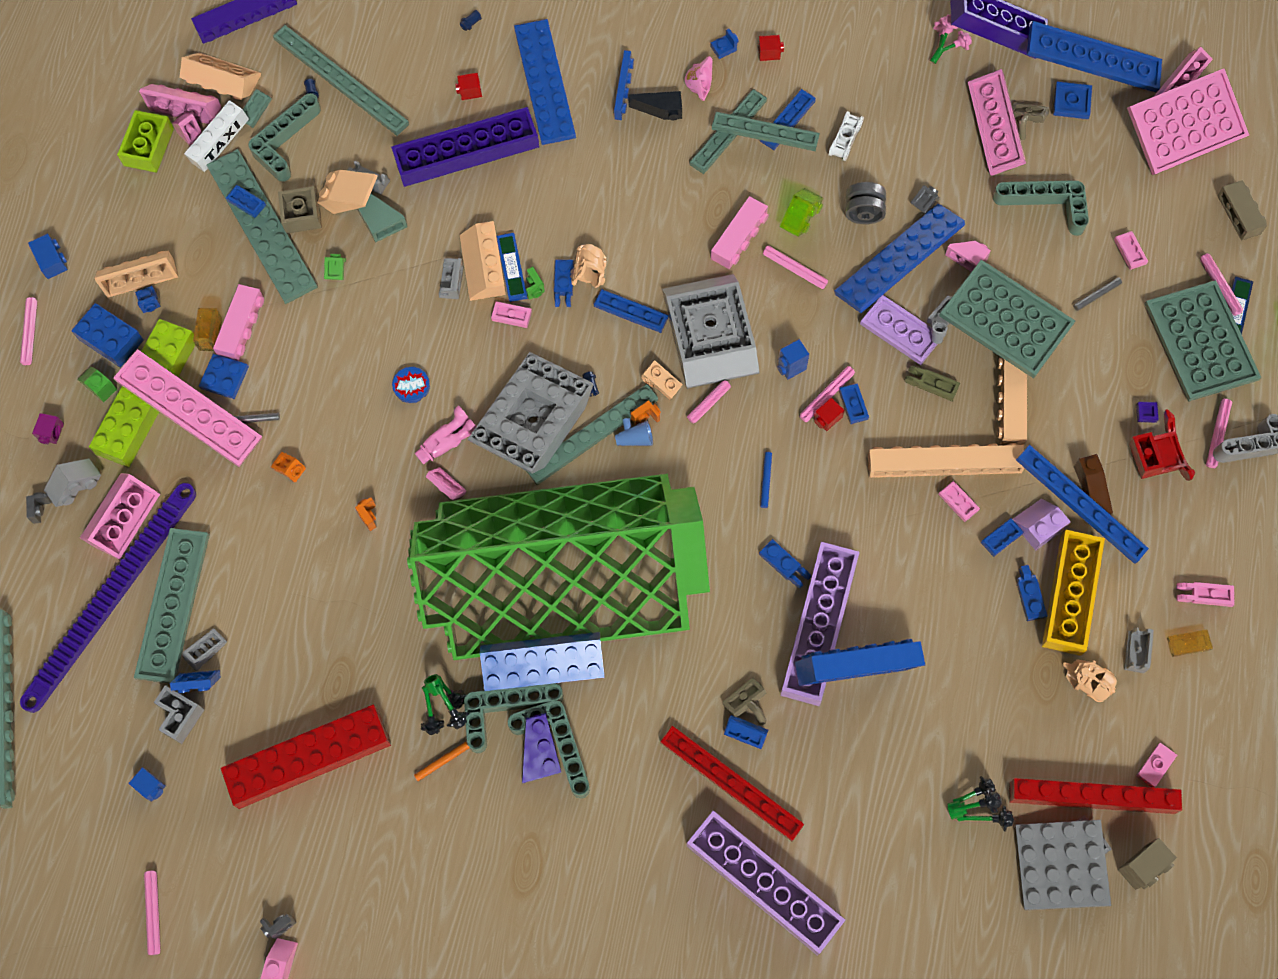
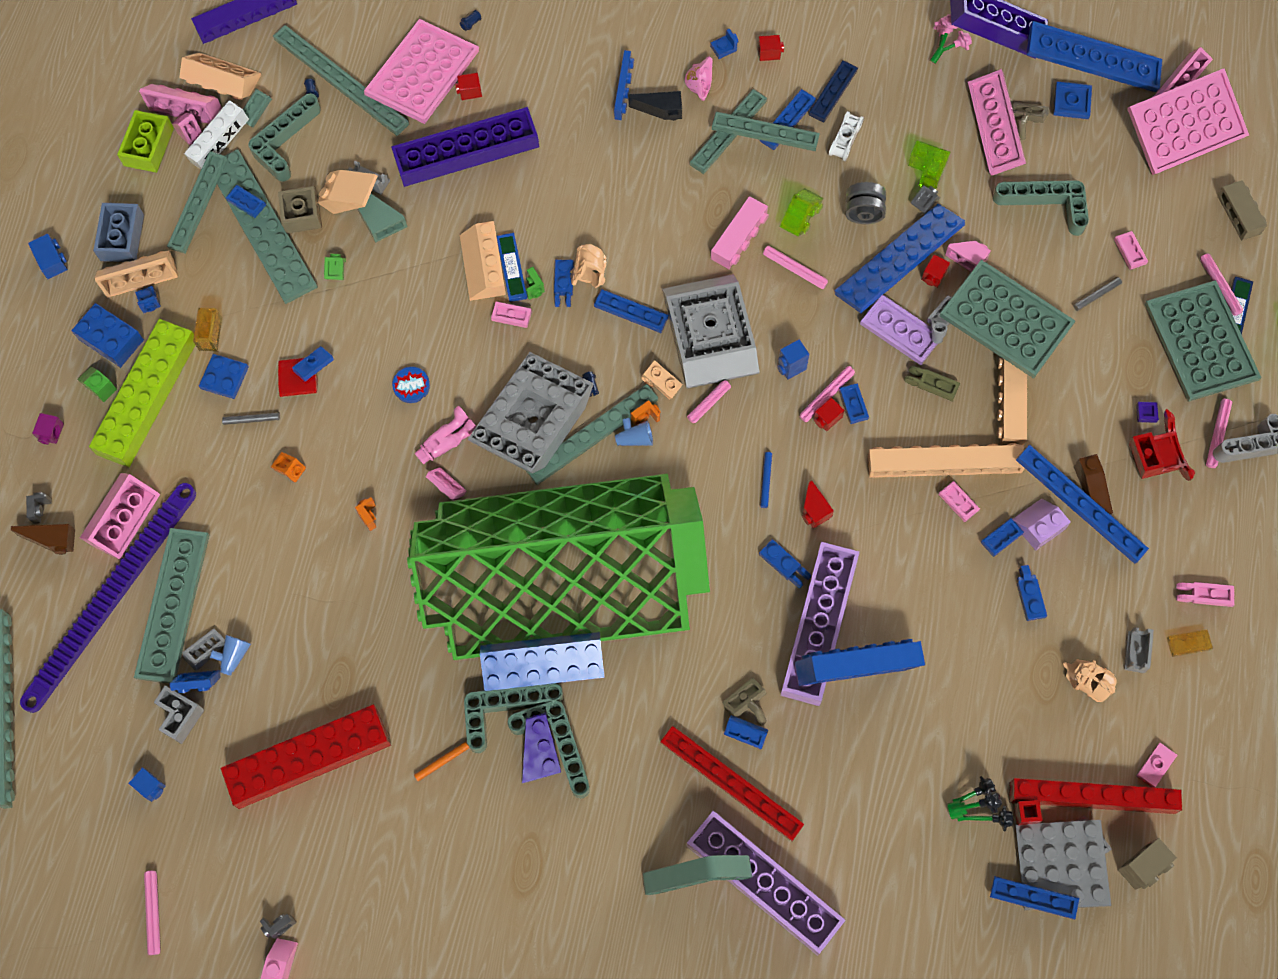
(28, 331): bright pink axle -> none
(55, 537): none -> reddish brown slope
(69, 479): light grey brick -> none
(118, 232): none -> sand blue brick
(187, 408): bright pink plate -> none
(197, 202): none -> sand green plate
(232, 654): none -> medium blue piece
(238, 322): bright pink brick -> none
(290, 383): none -> red slope
(312, 363): none -> blue plate
(421, 71): none -> bright pink plate
(451, 278): light grey hinge -> none
(453, 701): plant -> none
(544, 82): blue plate -> none
(697, 872): none -> sand green beam
(816, 507): none -> red slope
(833, 91): none -> dark blue tile
(930, 161): none -> clear neon green brick
(935, 271): none -> red brick
(1028, 812): none -> red brick
(1034, 897): none -> blue tile
(1073, 593): yellow brick -> none

